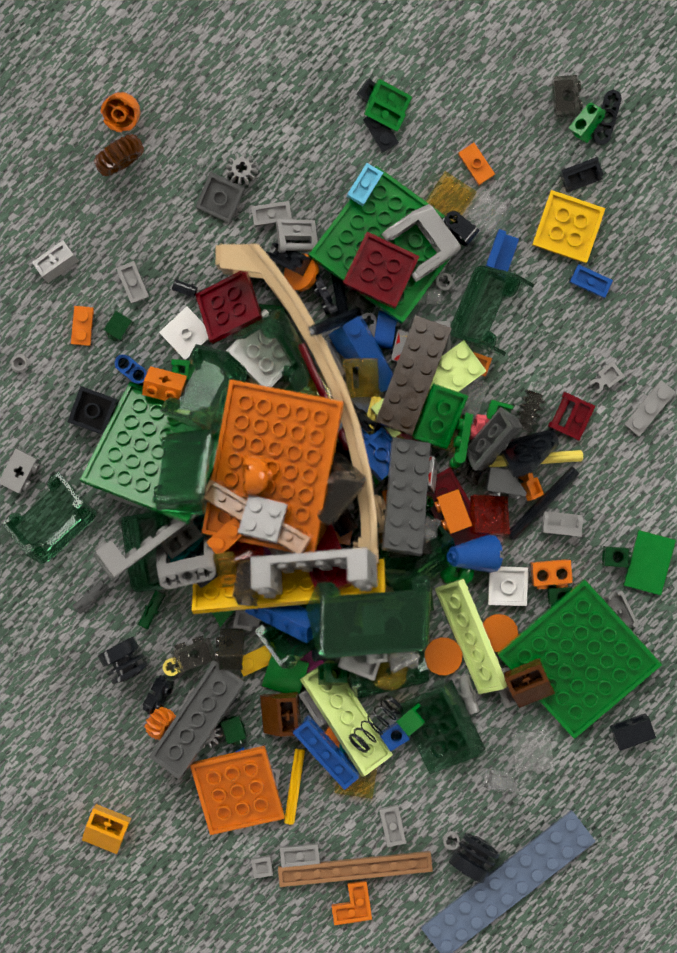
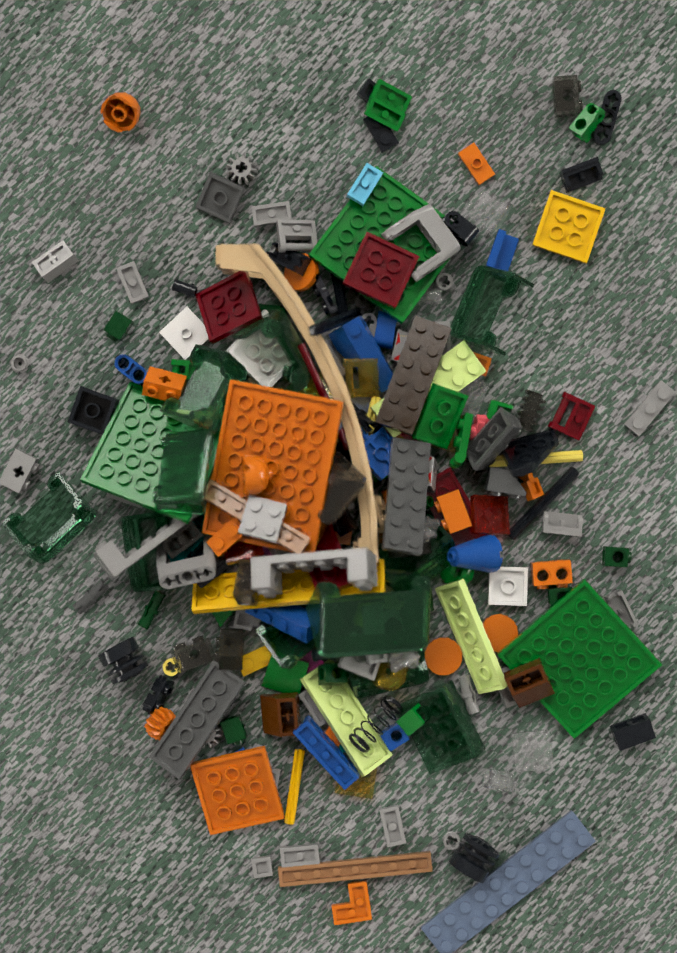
(82, 325): orange plate -> none
(106, 828): light orange slope -> none
(118, 155): reddish brown gear -> none
(226, 568): clear yellow plate -> none
(450, 195): clear yellow plate -> none
(591, 281): blue plate -> none
(608, 376): light grey plate -> none
(649, 562): green tile -> none

